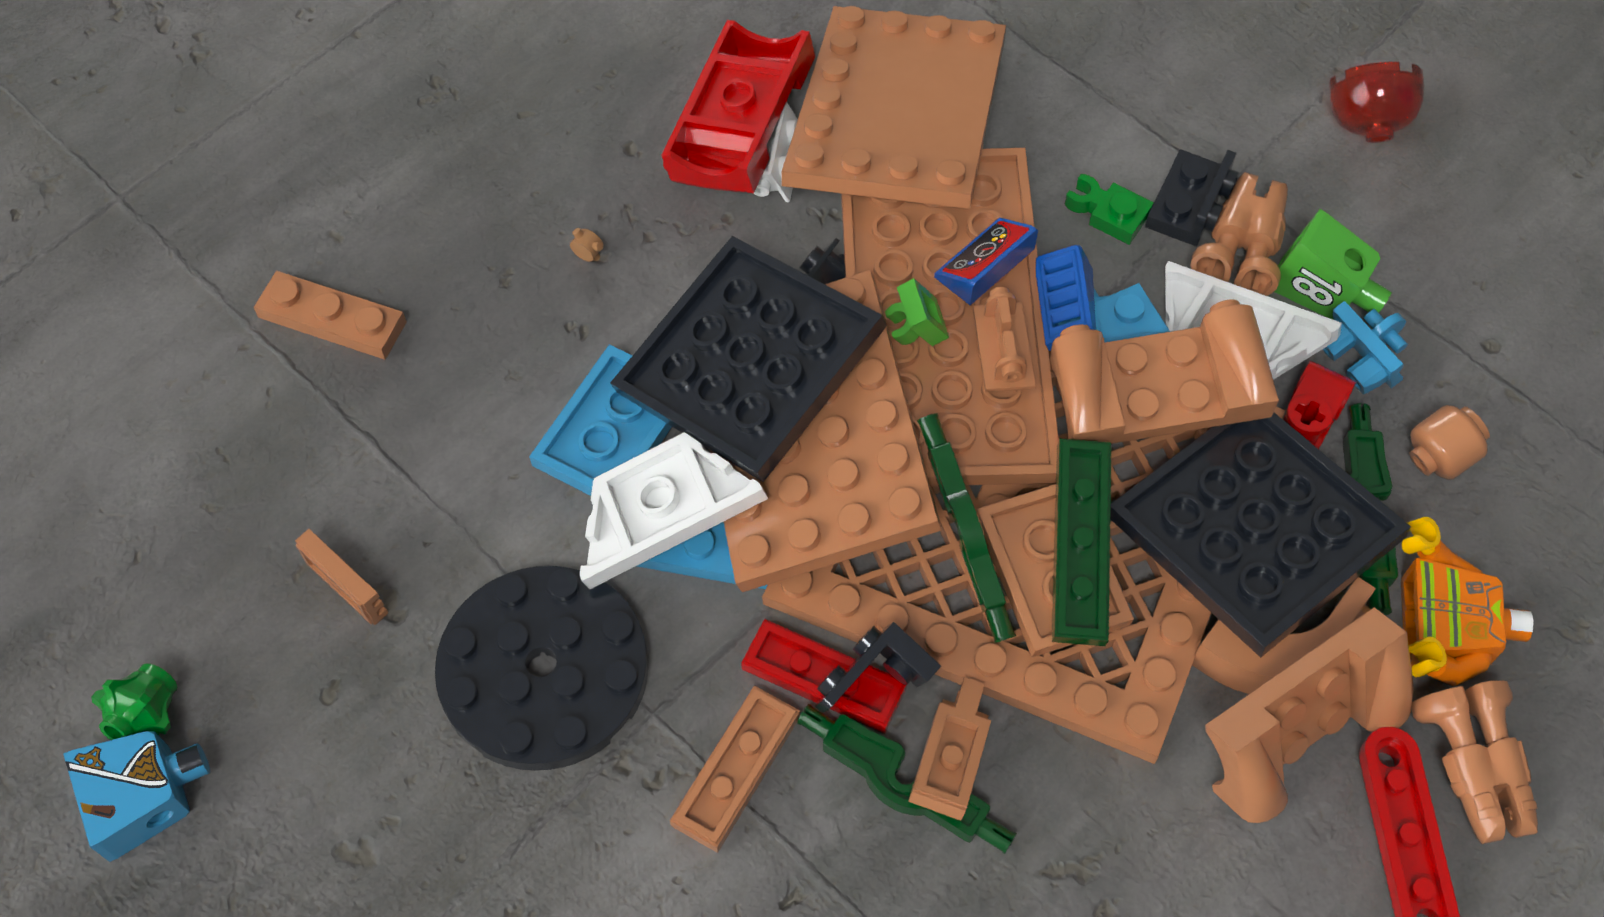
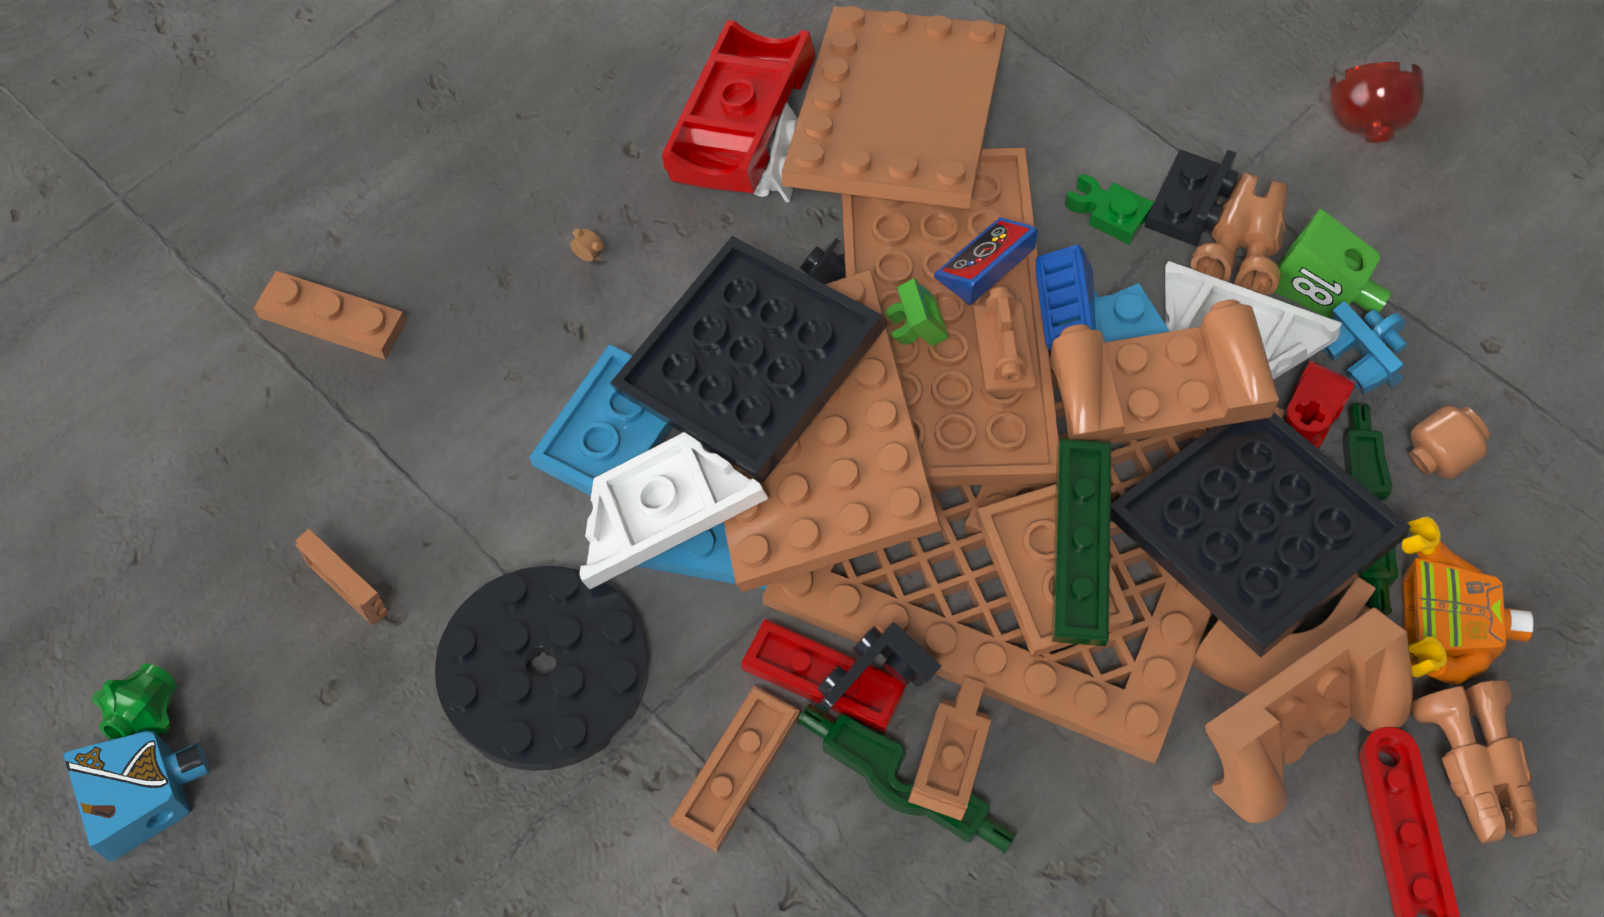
(972, 540): dark green piece -> none

